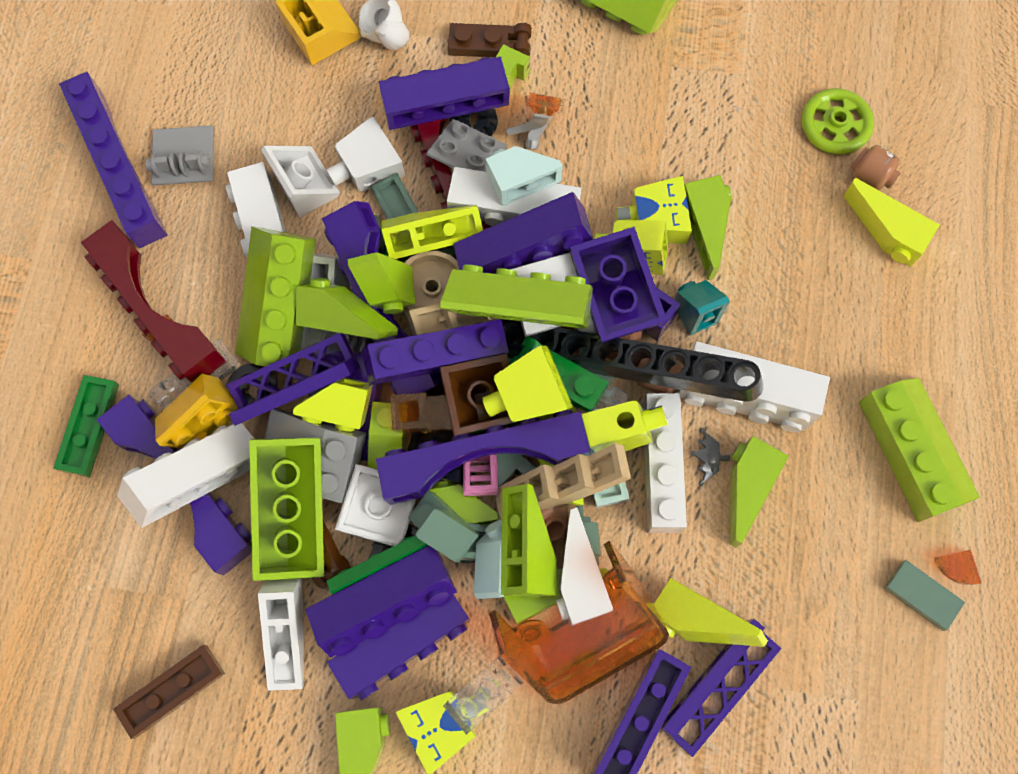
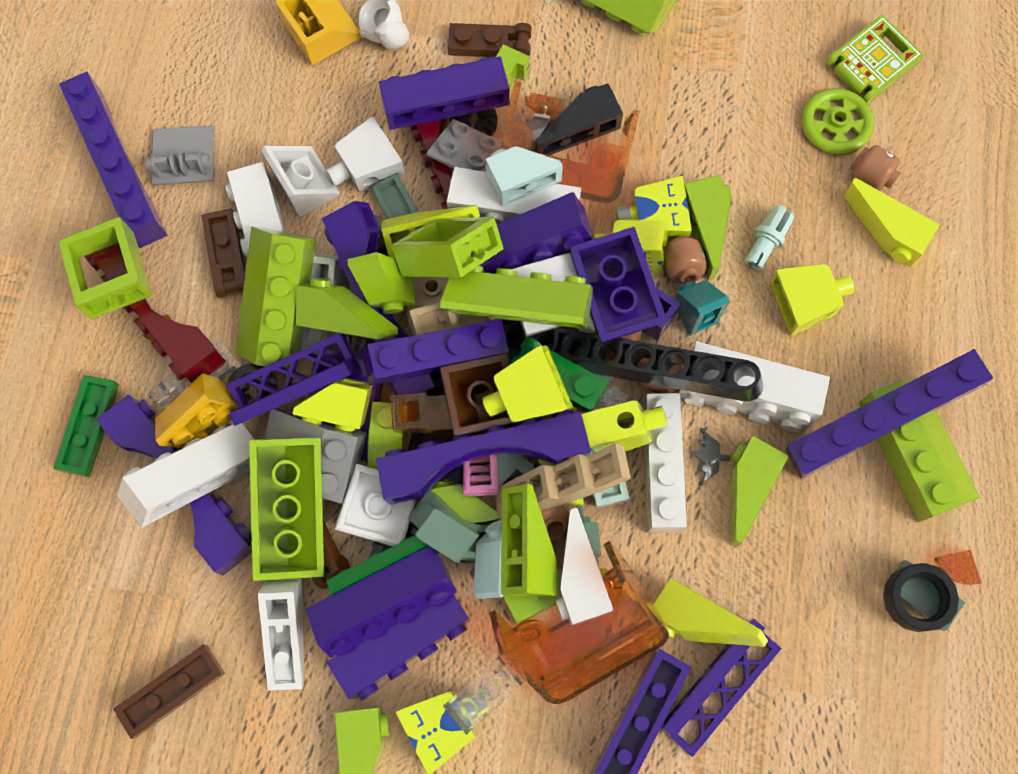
(115, 292): none -> lime window
(224, 251): none -> reddish brown plate
(446, 246): none -> lime window
(586, 118): none -> black slope
(599, 180): none -> clear orange windscreen
(684, 259): none -> nougat head
(769, 236): none -> light aqua arm
(809, 295): none -> neon yellow torso
(872, 62): none -> lime container
(888, 413): none -> dark purple arch
(947, 592): none -> black tyre

